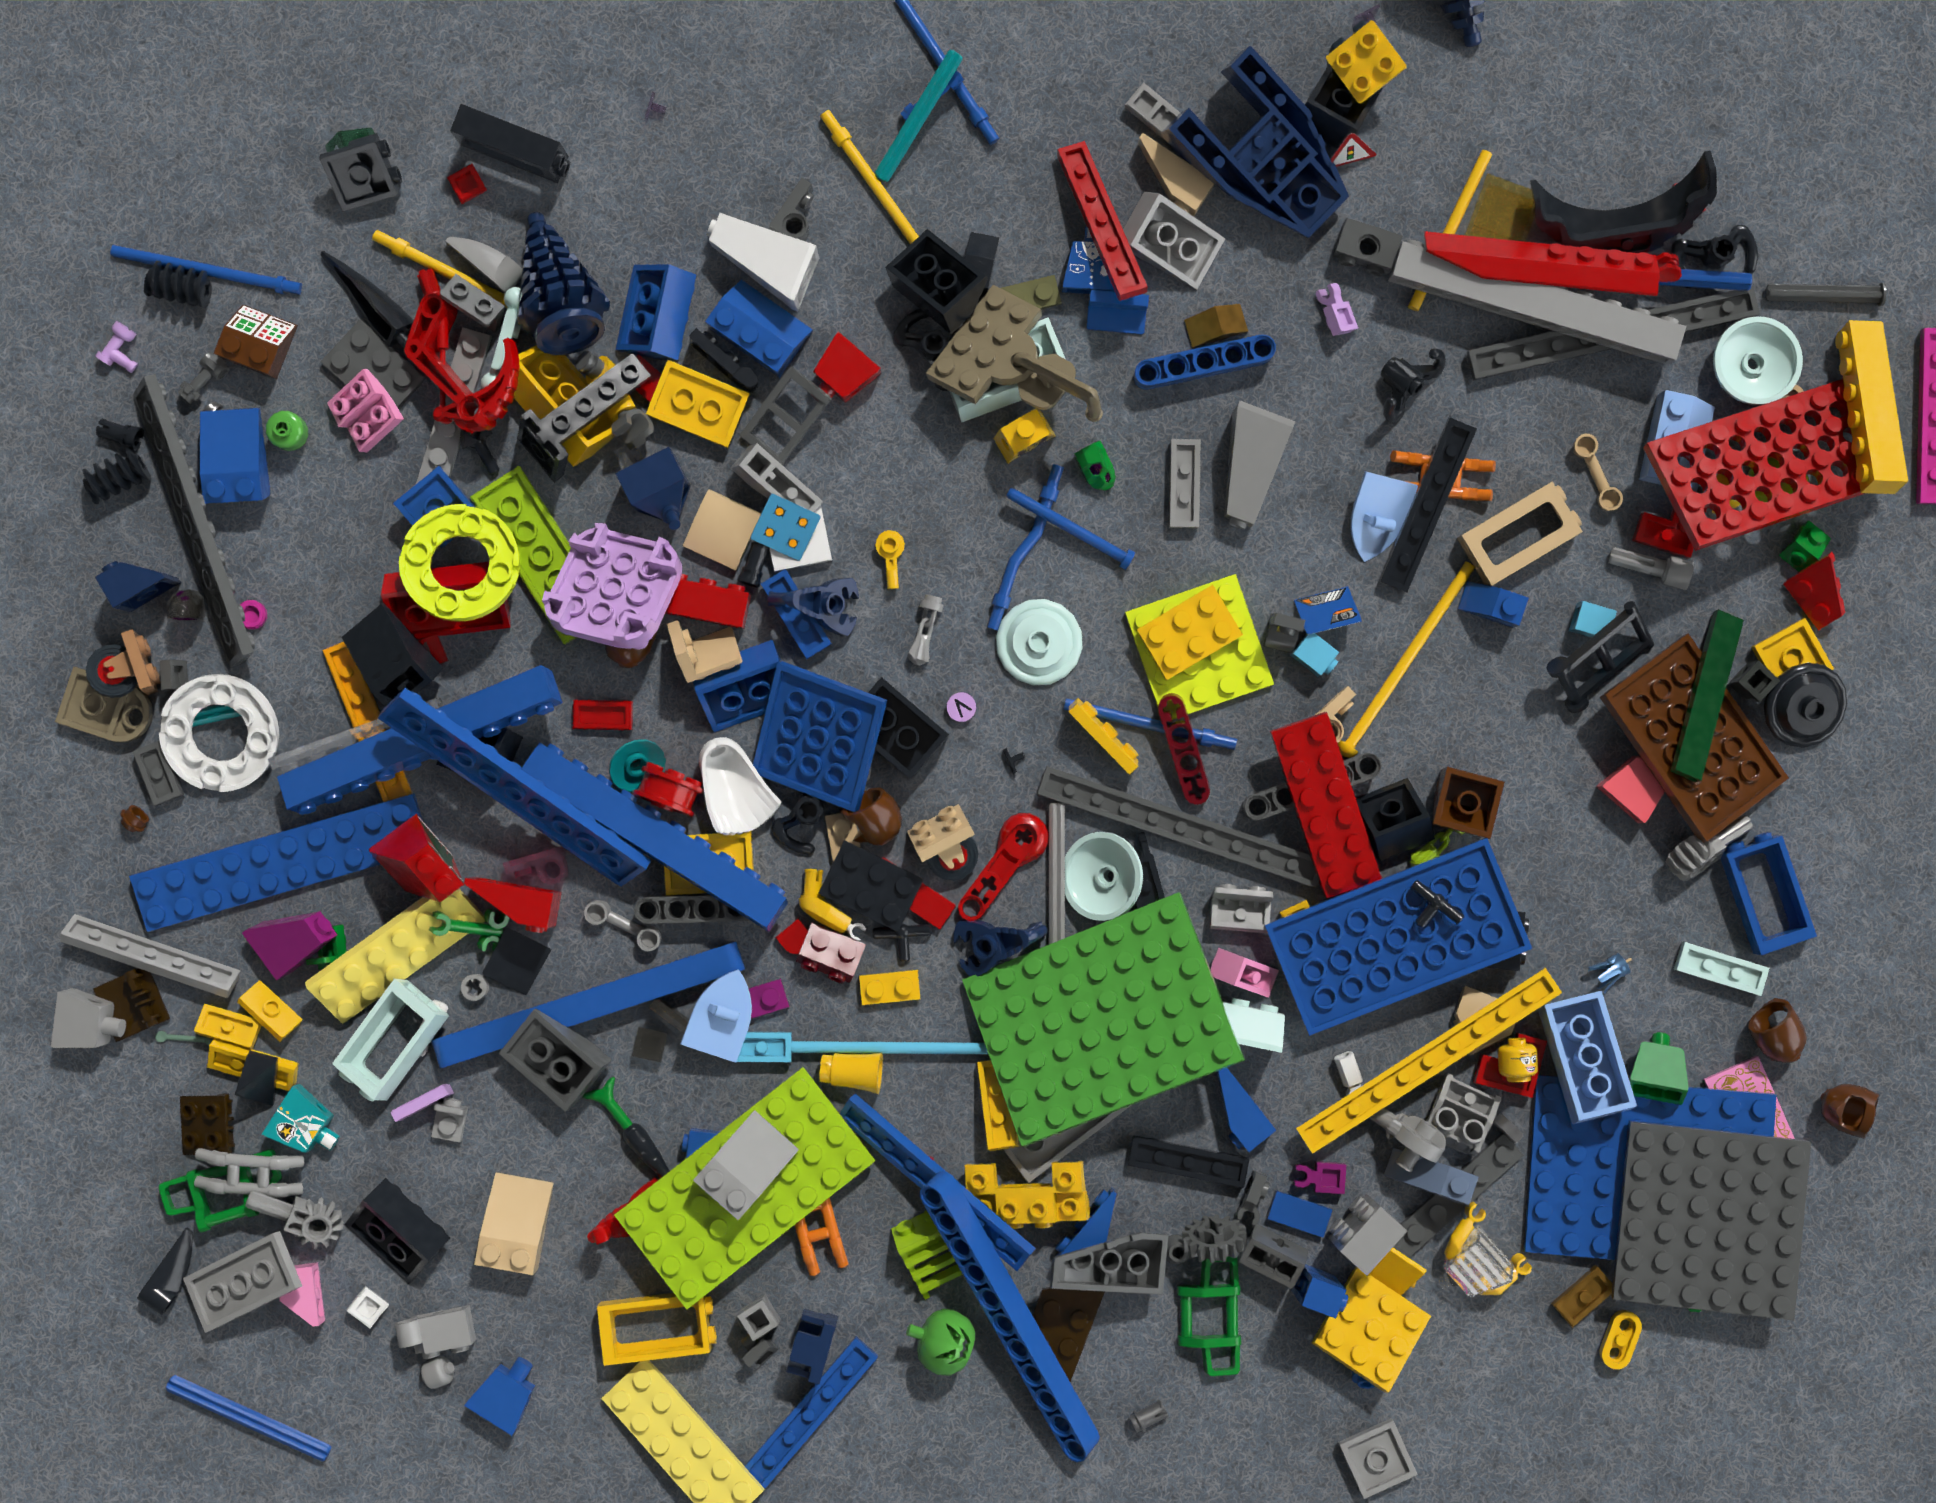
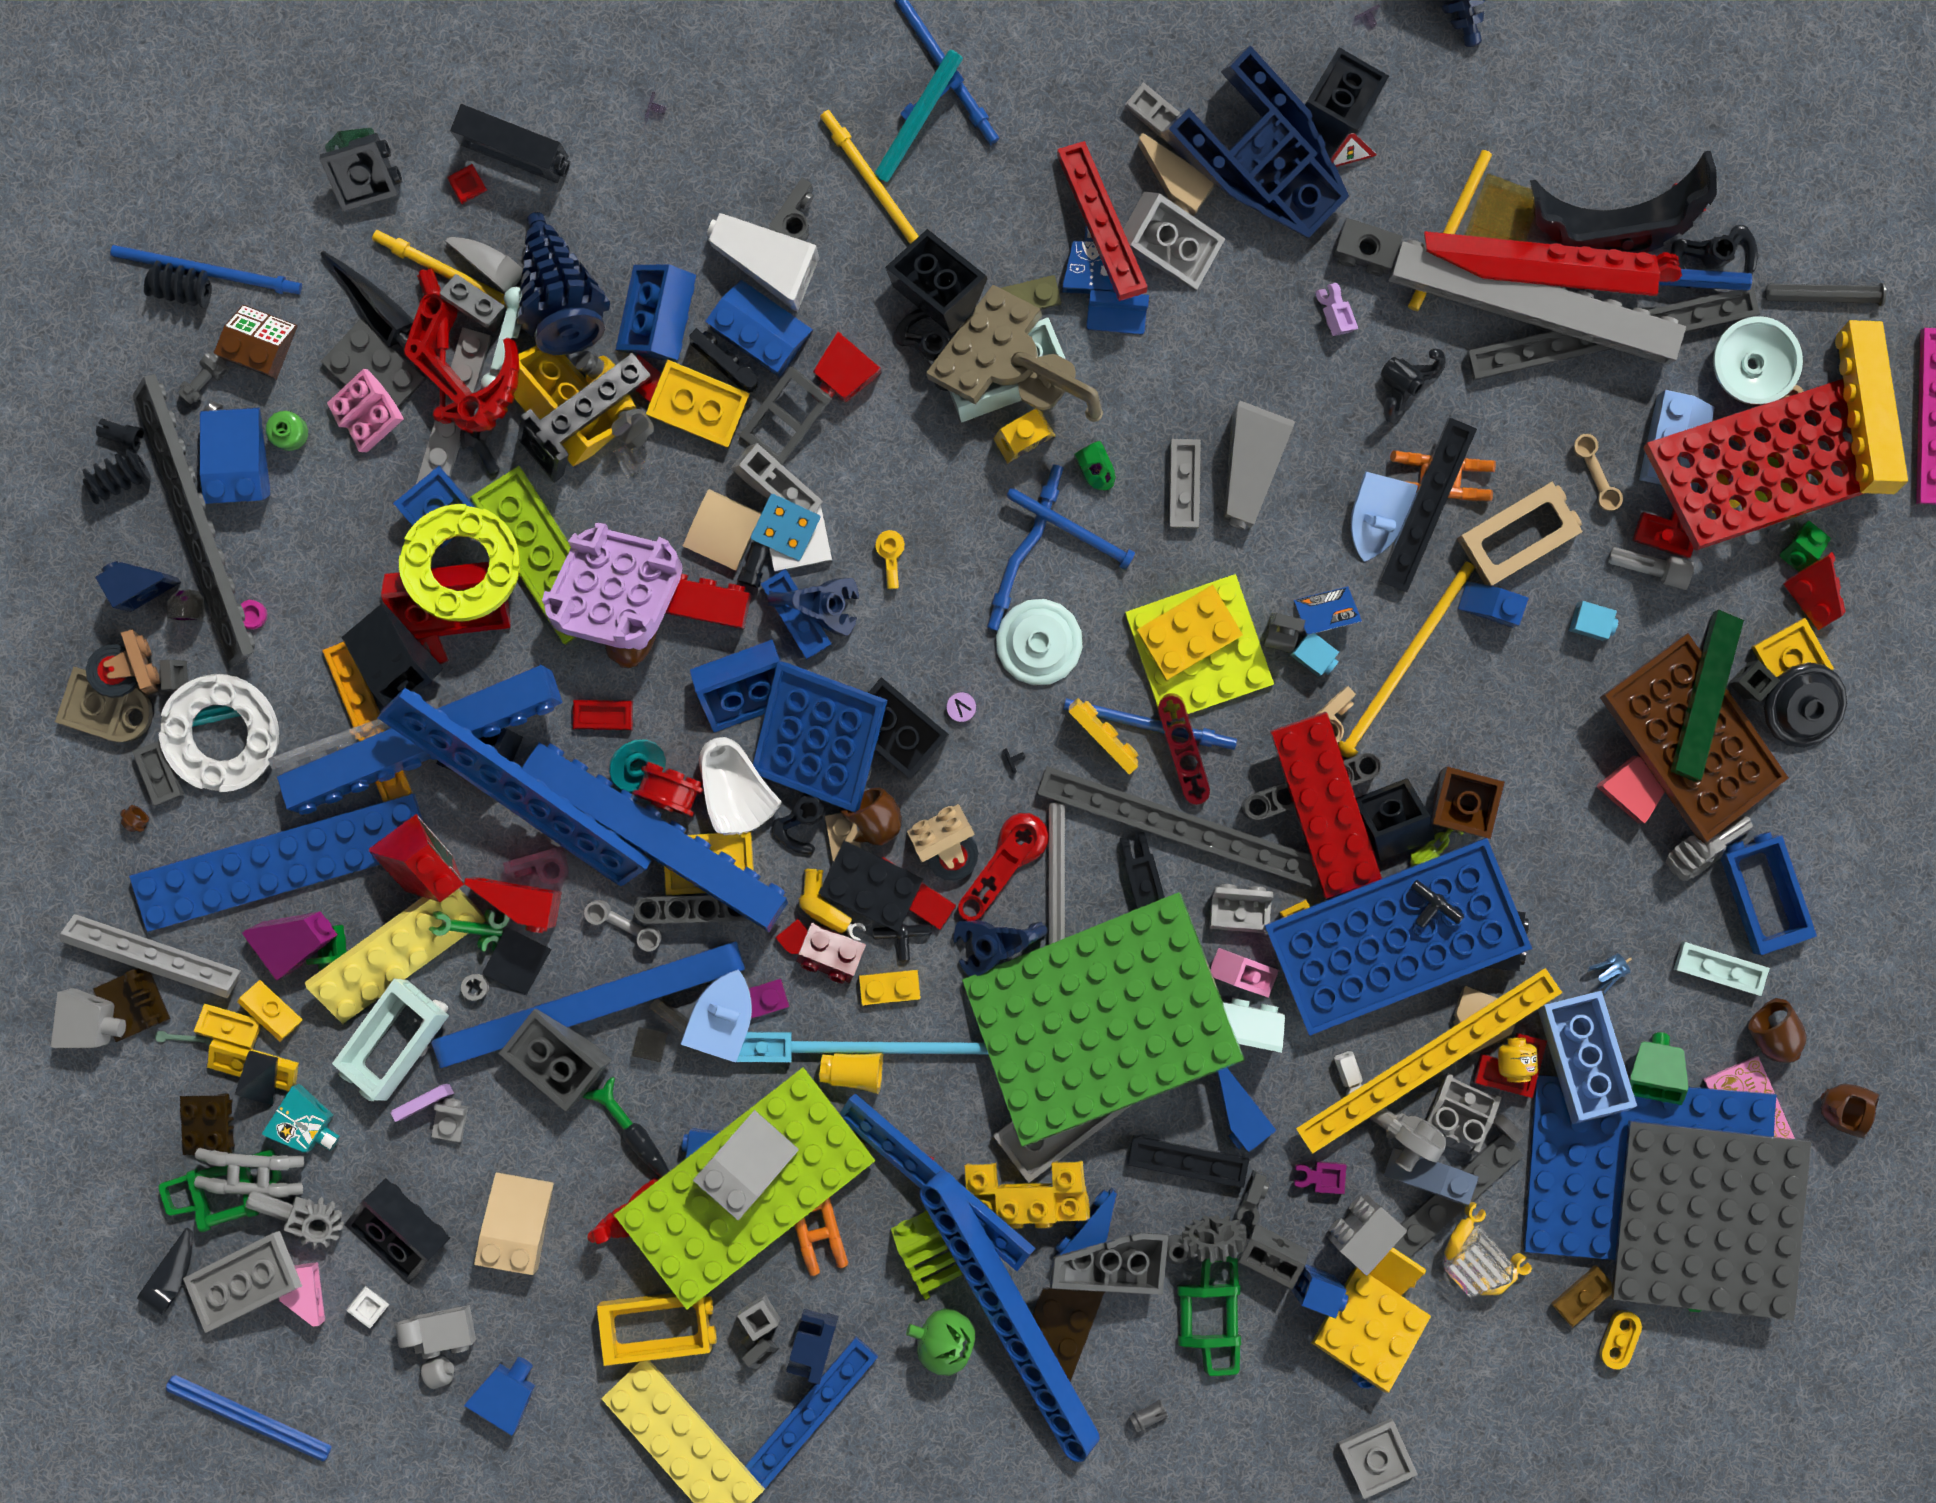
(111, 351): lavender piece -> none
(657, 486): dark blue piece -> none
(705, 654): tan bracket -> none
(919, 650): light grey piece -> none
(982, 253): black slope -> none
(997, 1119): yellow plate -> none
(1087, 876): light aqua dish -> none
(1215, 324): pearl gold slope -> none
(1215, 353): blue beam -> none
(1299, 1213): blue tile -> none
(1365, 60): yellow plate -> none
(1559, 667): black piece -> none

